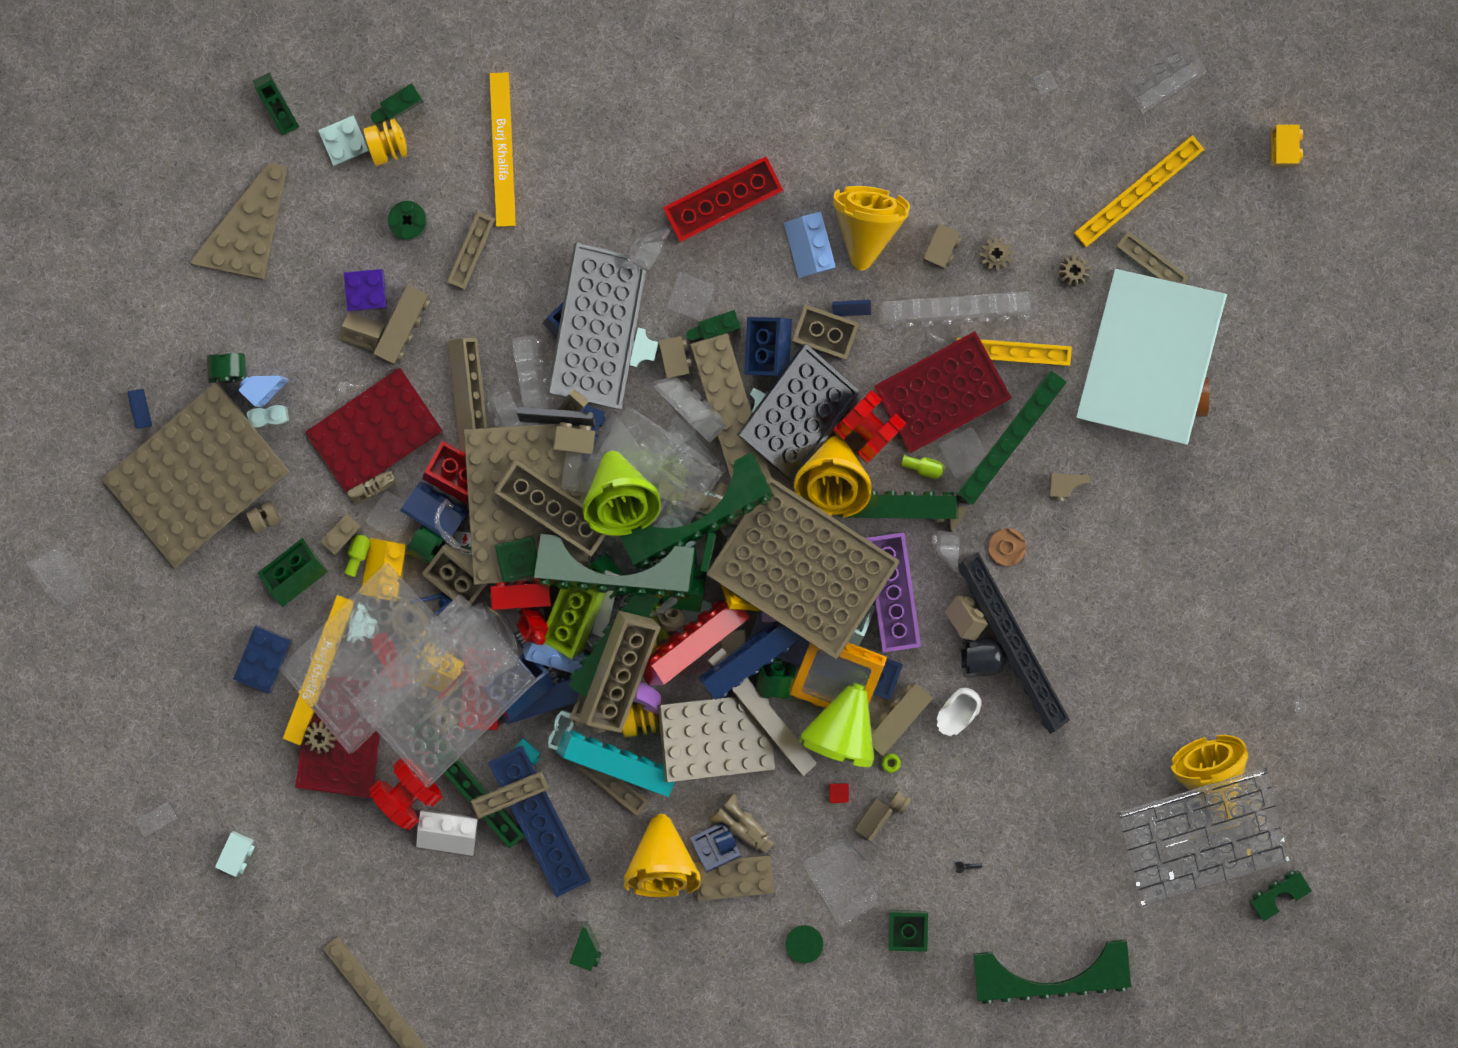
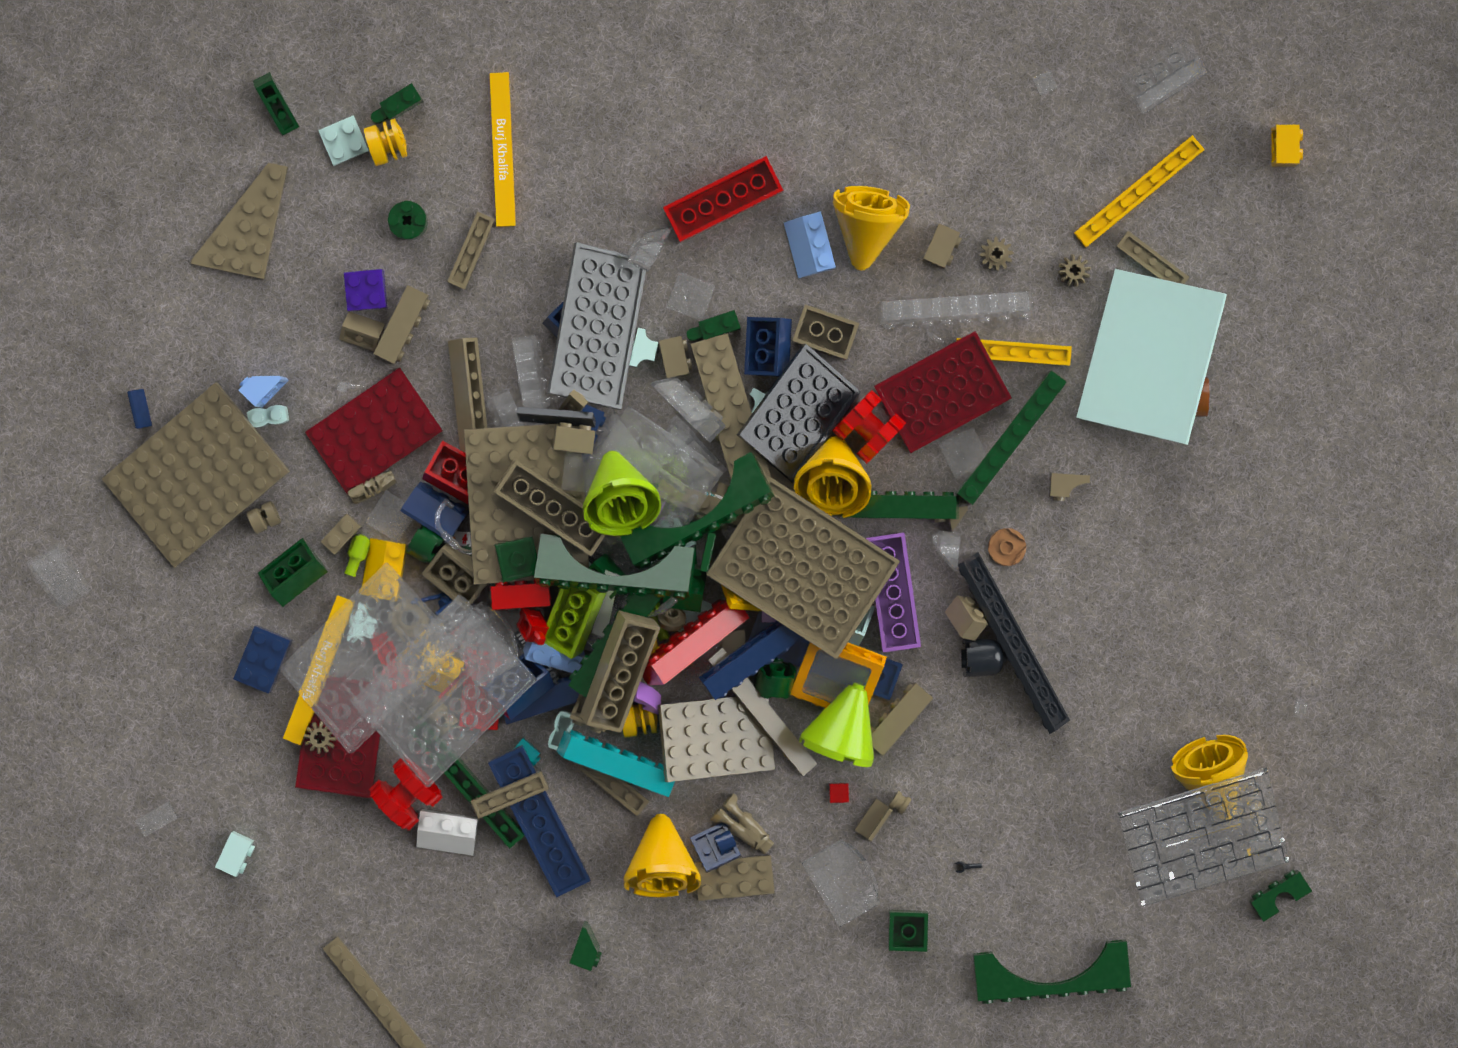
(226, 367): dark green brick -> none
(804, 944): dark green tile -> none
(851, 308): dark blue slope -> none
(886, 758): lime plate -> none
(925, 467): lime arm -> none
(958, 711): white hair -> none

